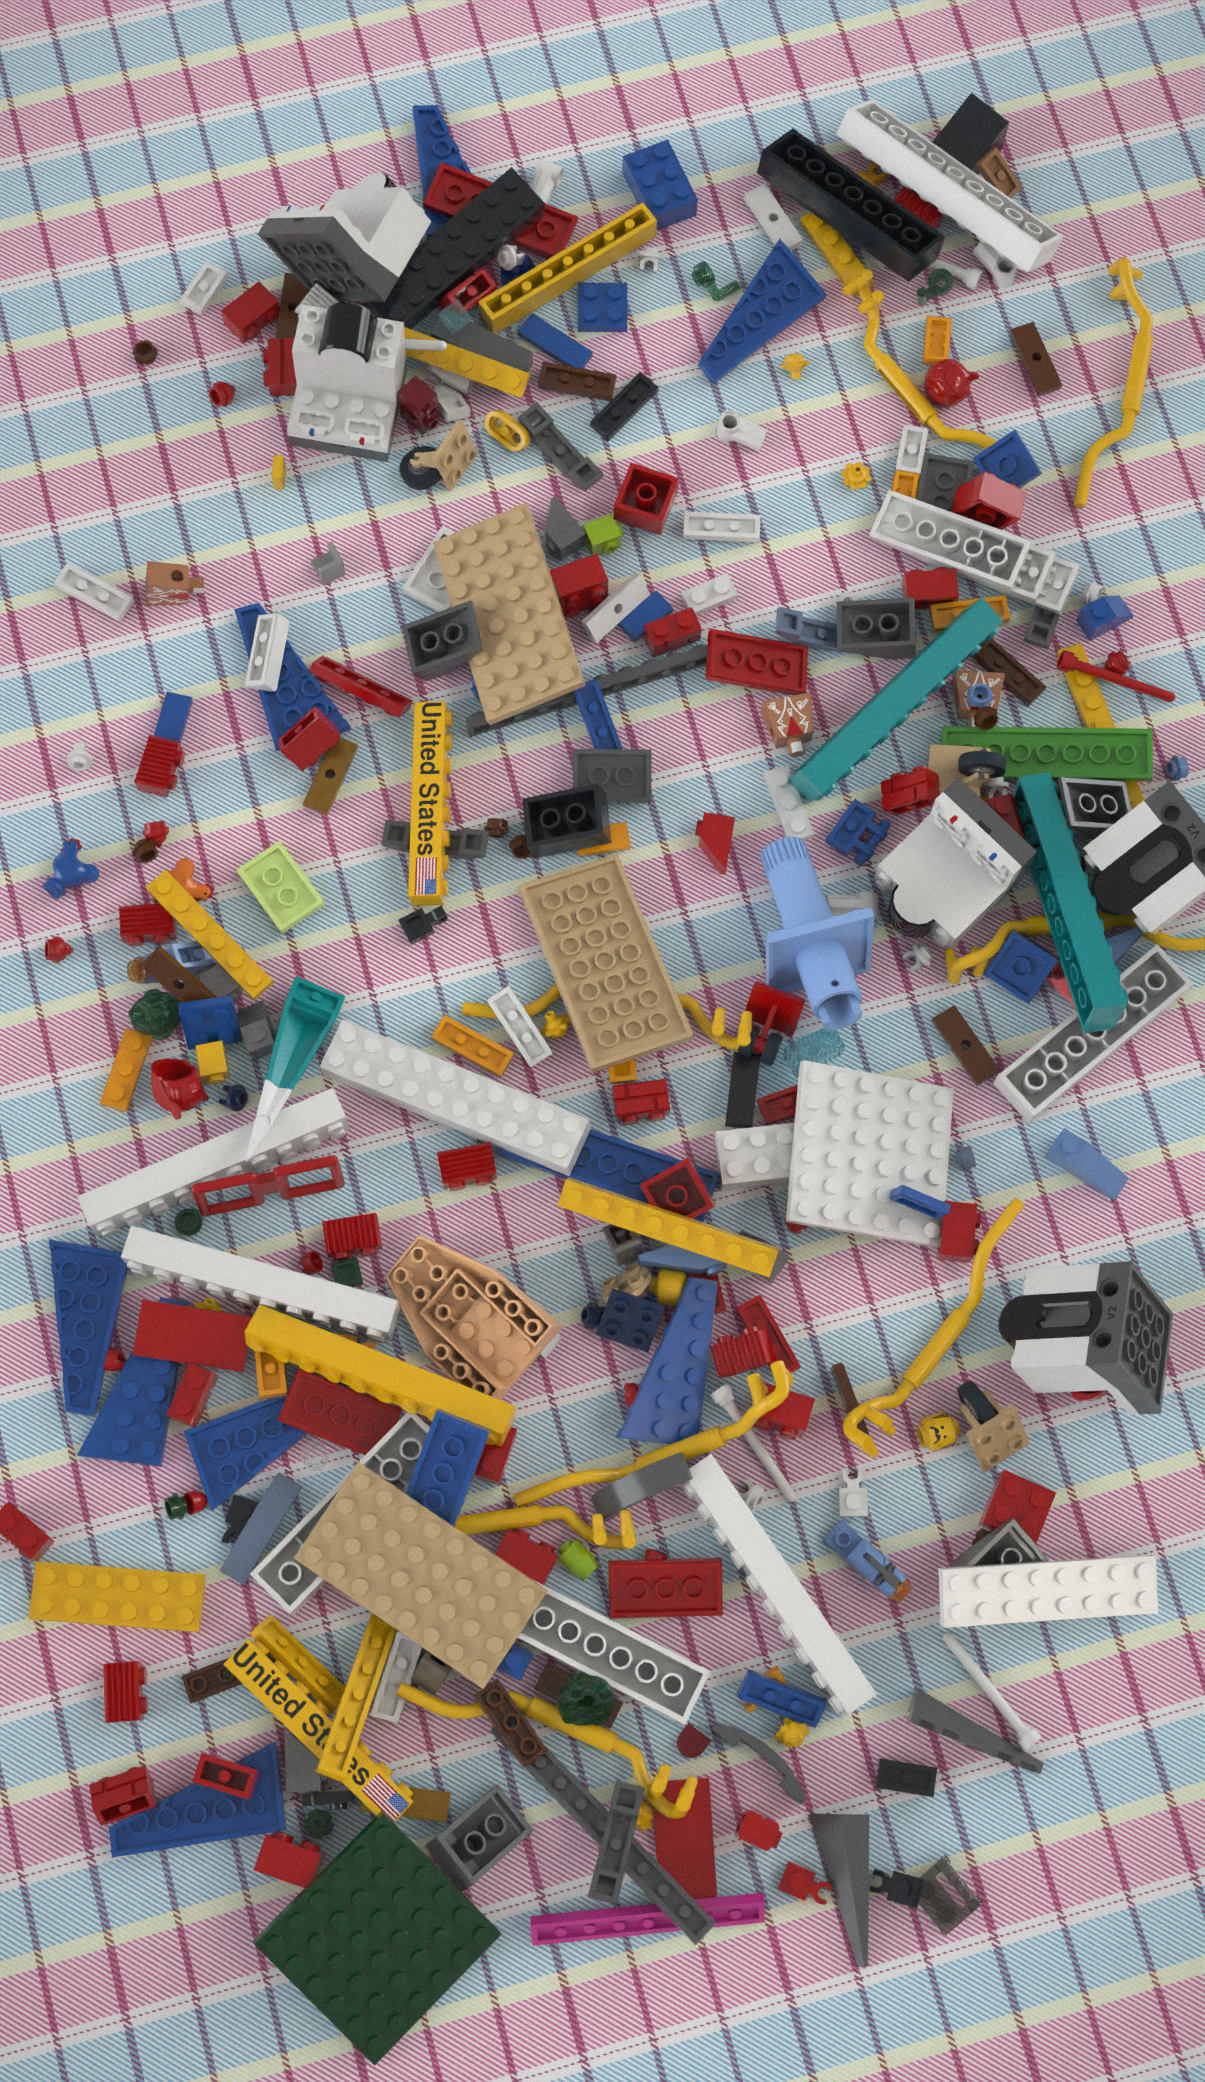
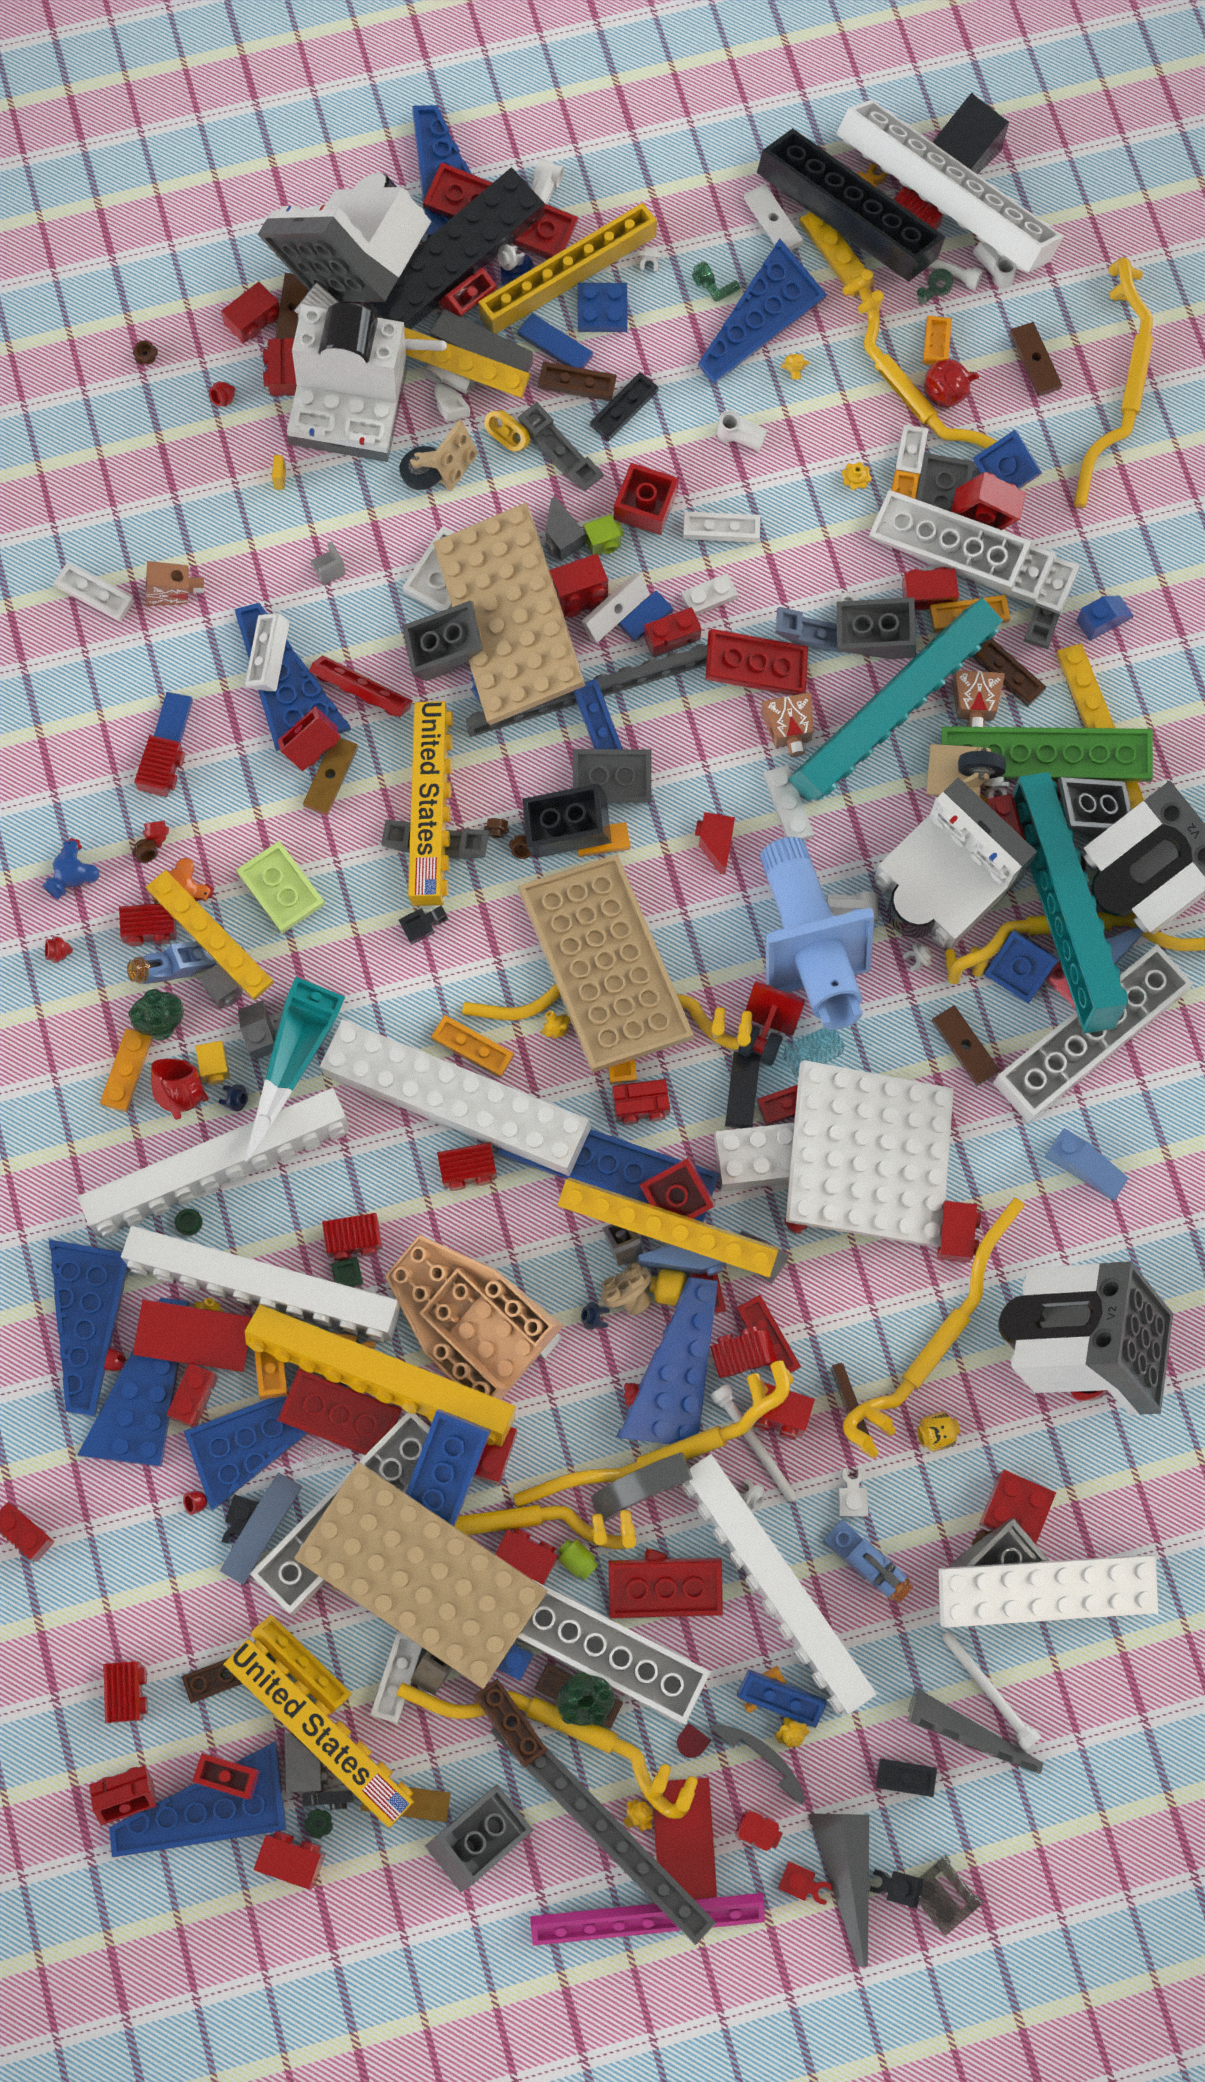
(79, 758): white plate -> none
(117, 1596): yellow plate -> none
(169, 972): reddish brown tile -> none
(175, 1506): dark green plate -> none
(204, 288): white plate -> none
(210, 1021): blue plate -> none
(268, 1184): red bar -> none
(311, 1263): red hinge -> none
(356, 1699): yellow plate -> none
(377, 1937): dark green plate -> none
(419, 405): dark red brick -> none
(454, 317): clear light blue plate -> none
(519, 1026): white plate -> none
(616, 1842): dark grey slope -> none
(631, 1319): dark blue hinge -> none
(660, 184): blue brick -> none
(851, 827): blue plate -> none
(910, 790): red brick -> none
(919, 1201): blue tile -> none
(965, 1157): sand blue plate -> none
(979, 689): medium blue plate -> none
(985, 718): reddish brown plate -> none
(994, 1430): tan plate -> none
(998, 173): medium nougat plate -> none
(1069, 662): red piece -> none
(1092, 592): white plate -> none
(1117, 662): red plate -> none
(1177, 768): medium blue plate -> none

